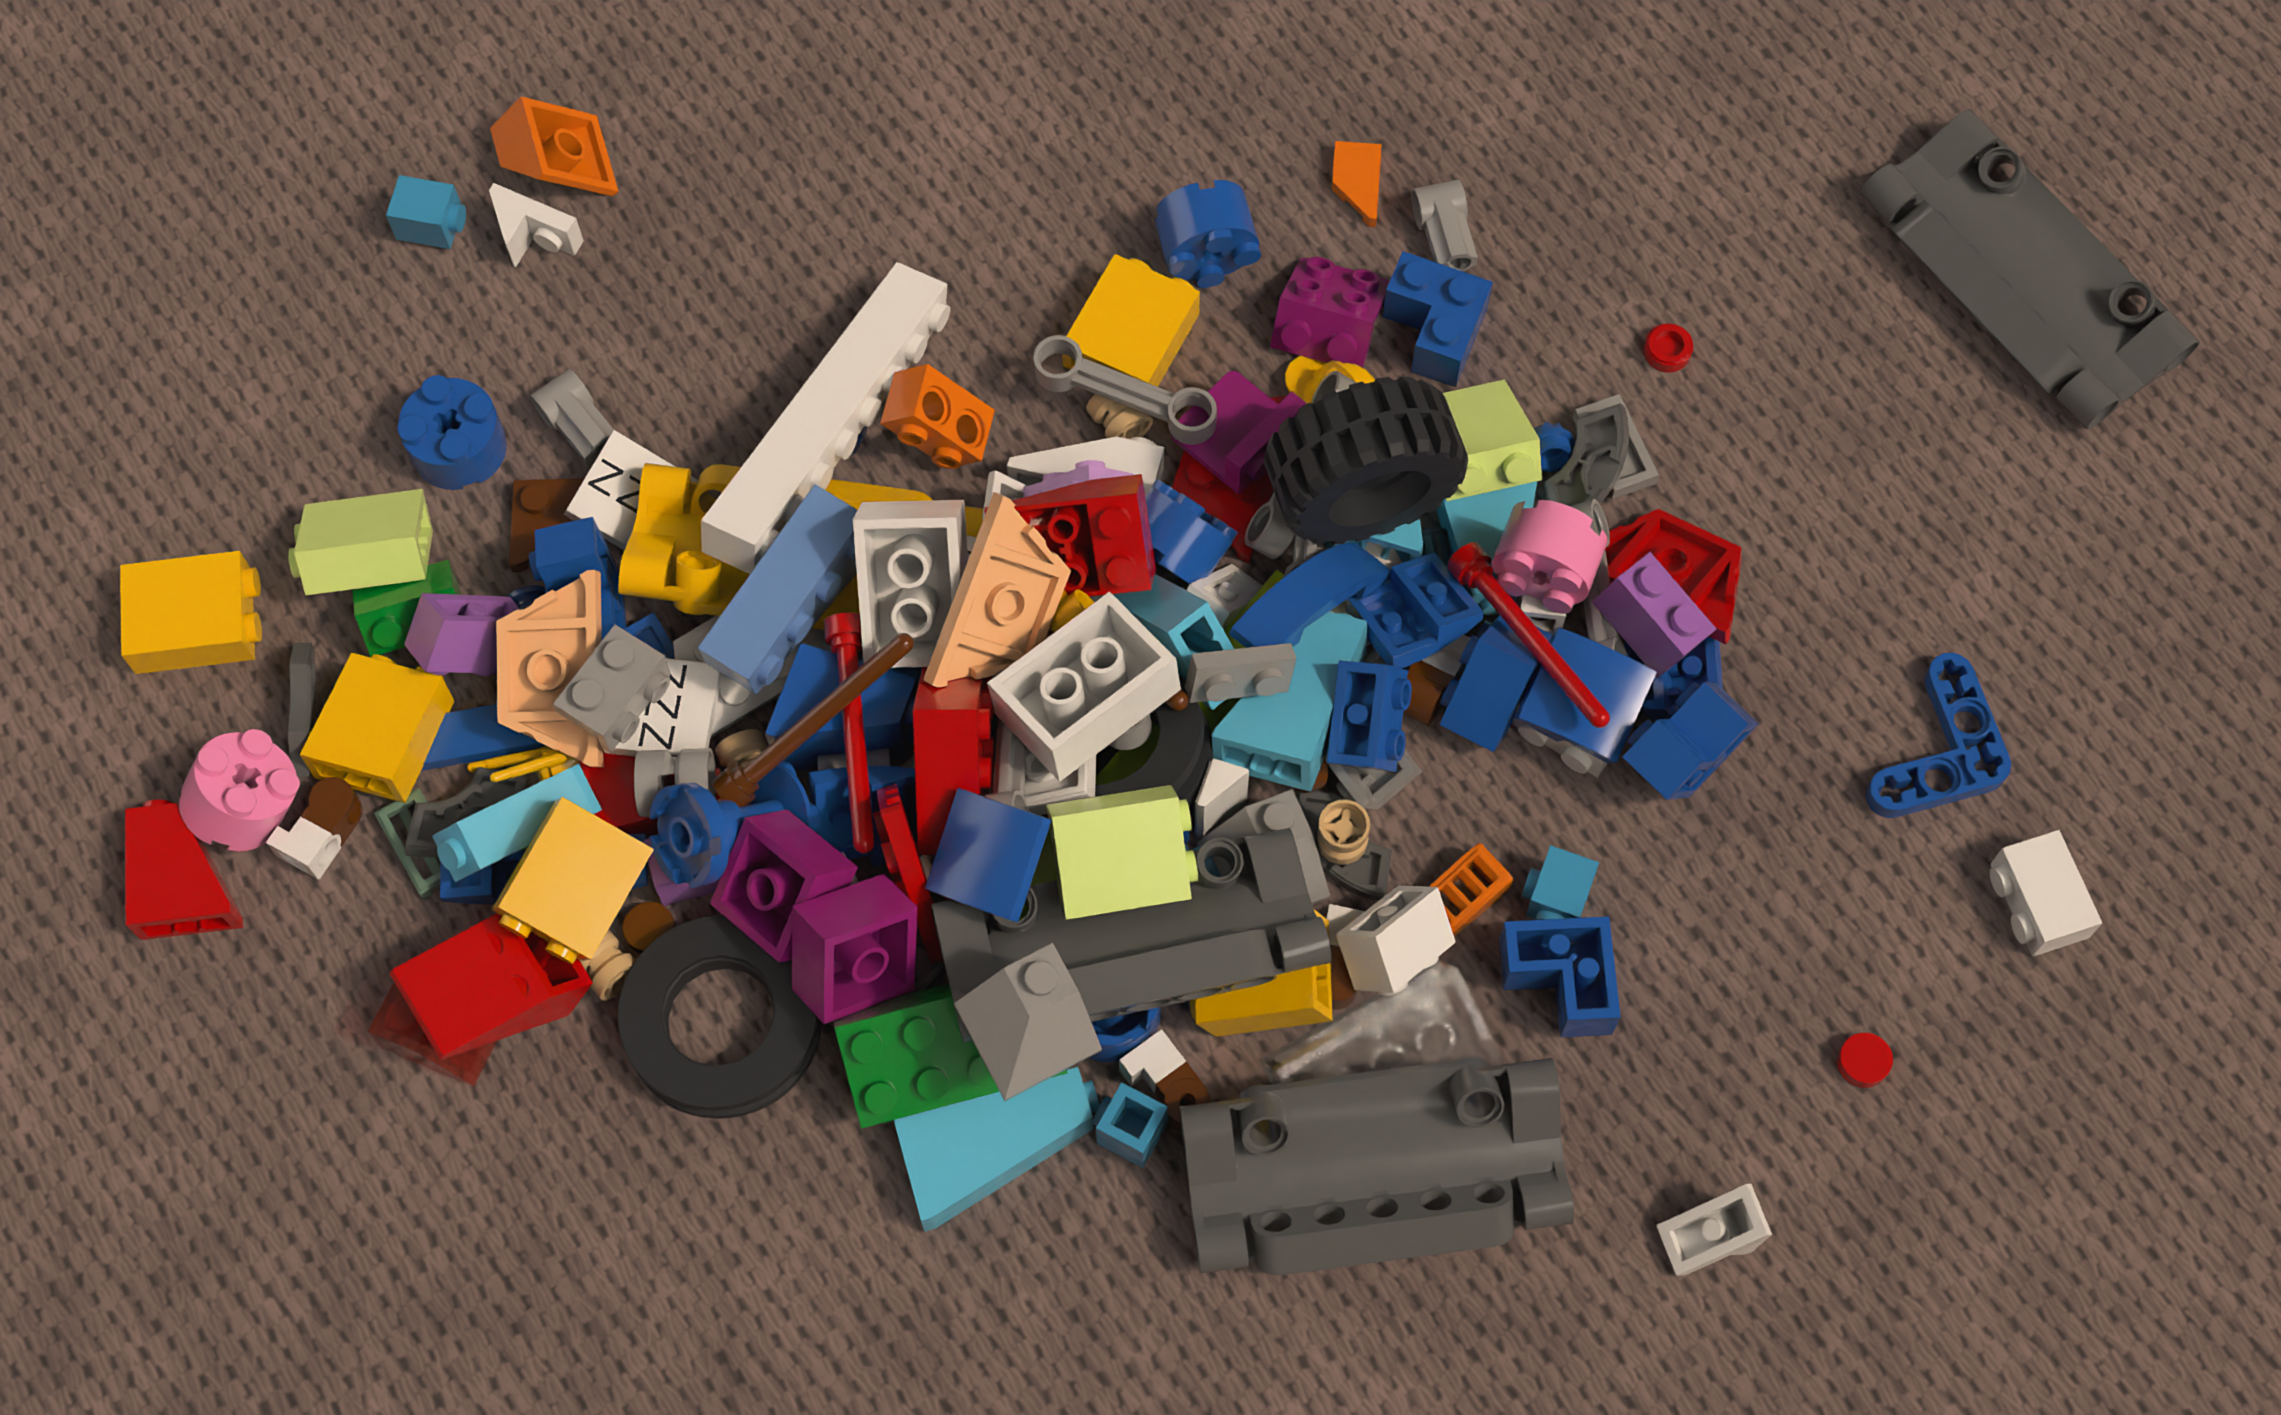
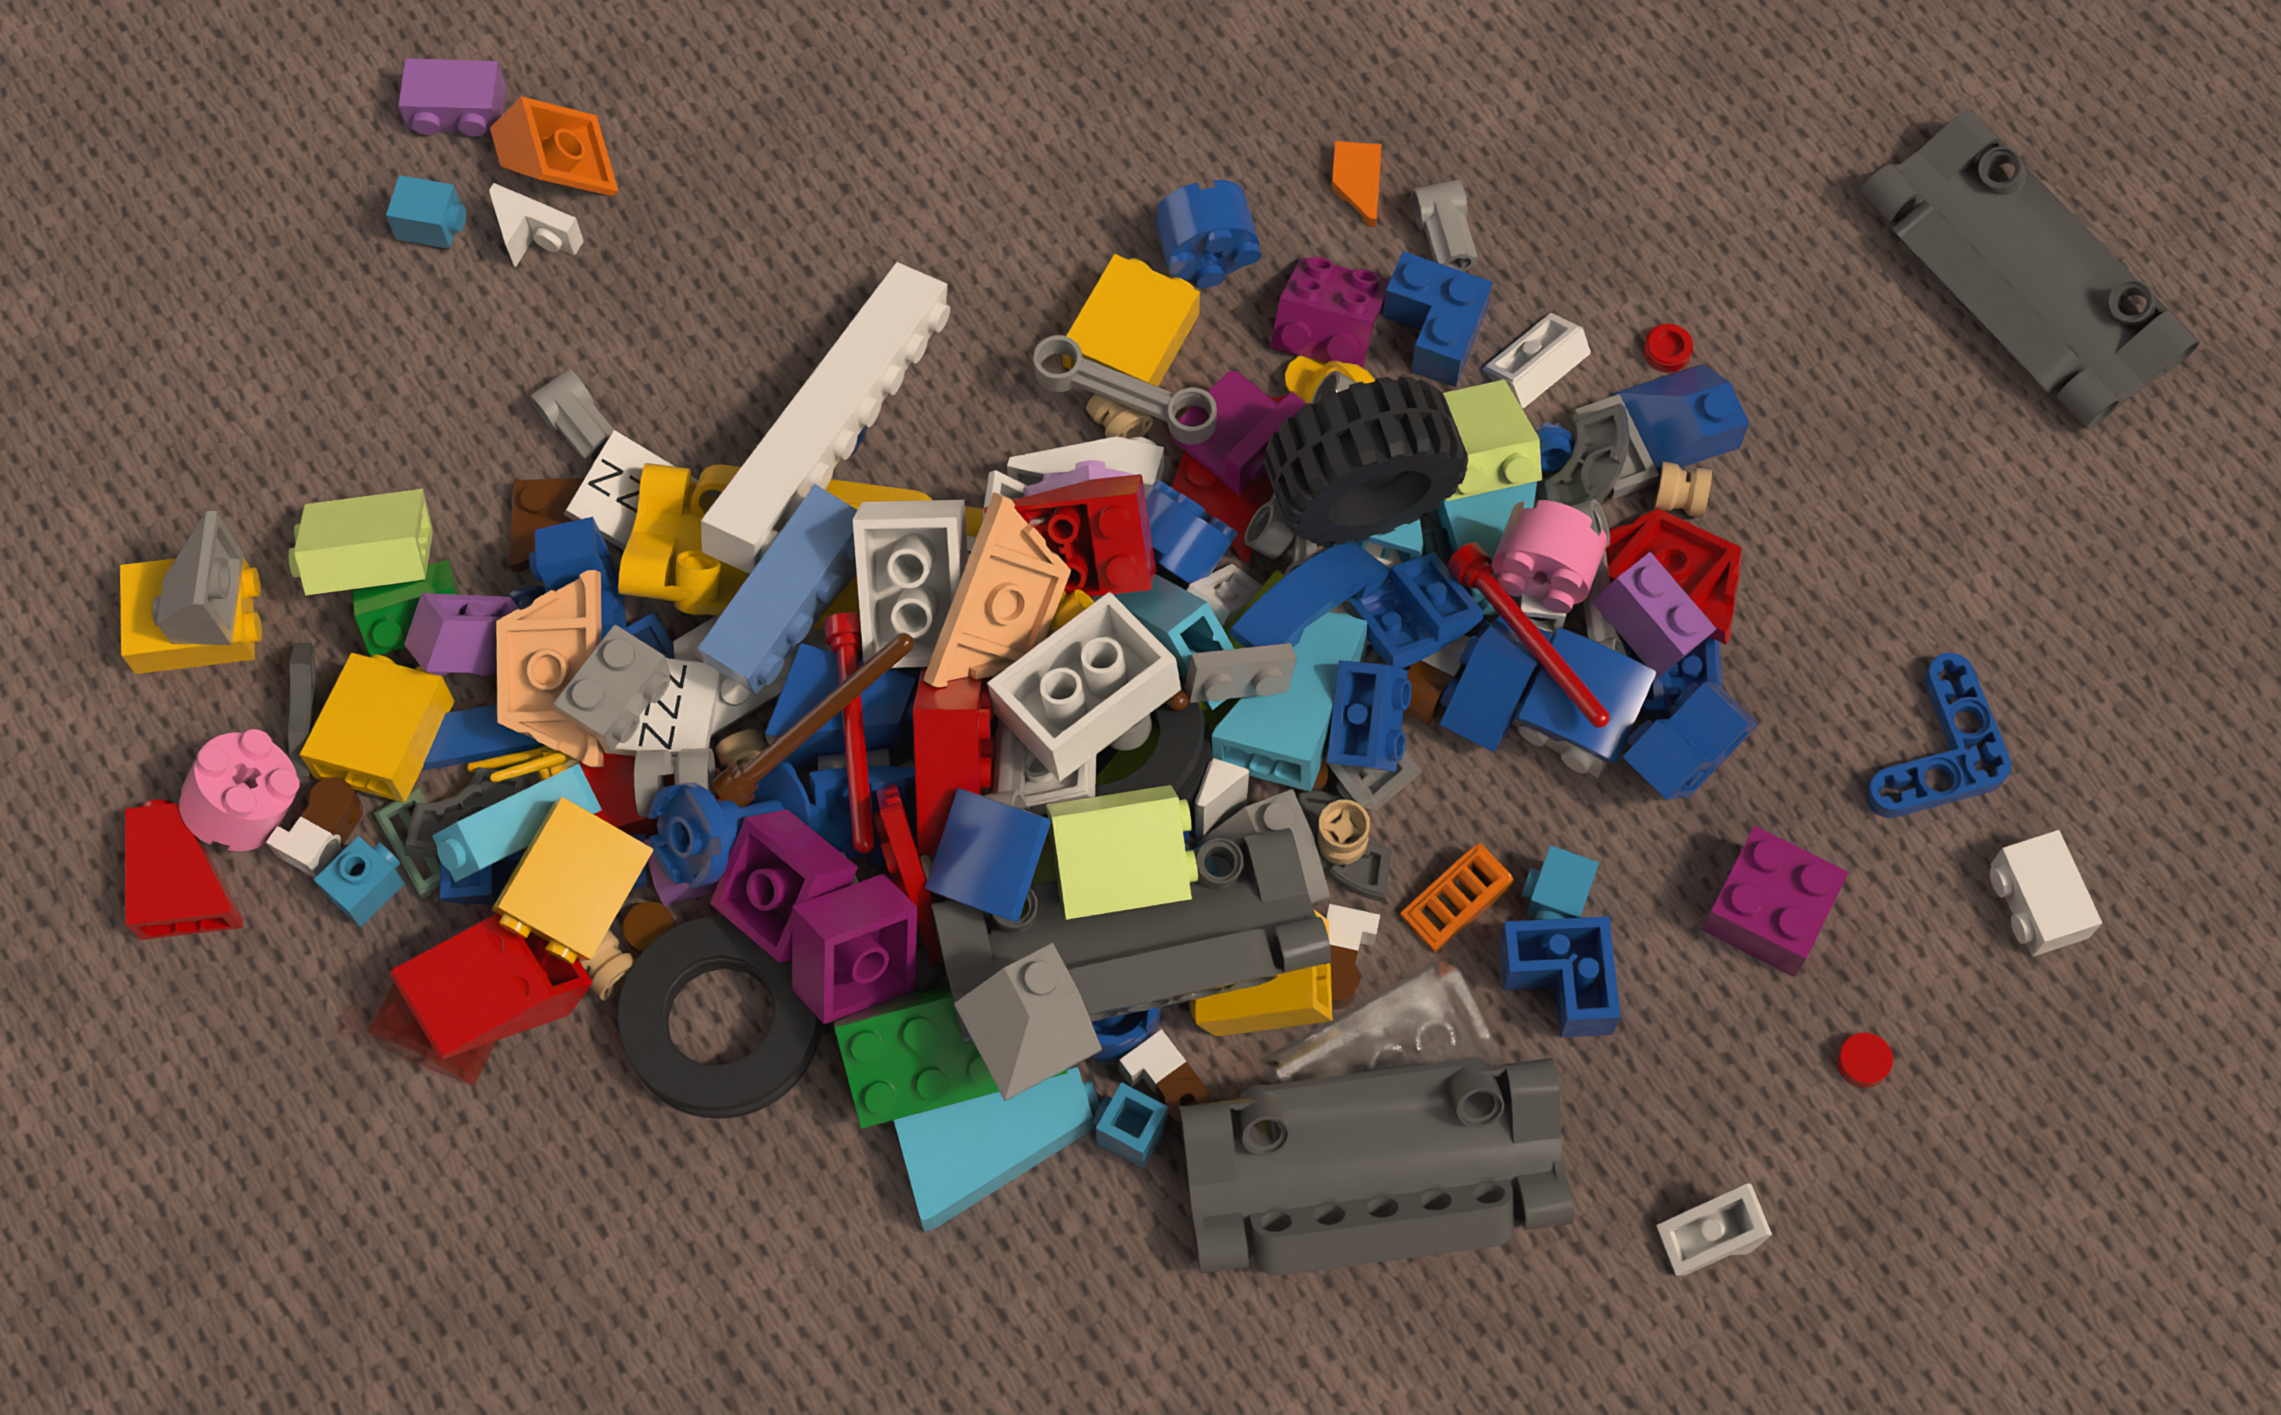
(202, 587): none -> light grey slope
(361, 879): none -> dark azure brick
(451, 96): none -> medium lavender brick
(452, 432): blue brick -> none
(937, 417): orange brick -> none
(1396, 939): white brick -> none
(1539, 358): none -> white slope
(1682, 489): none -> tan wheel
(1686, 416): none -> blue slope
(1775, 901): none -> magenta brick

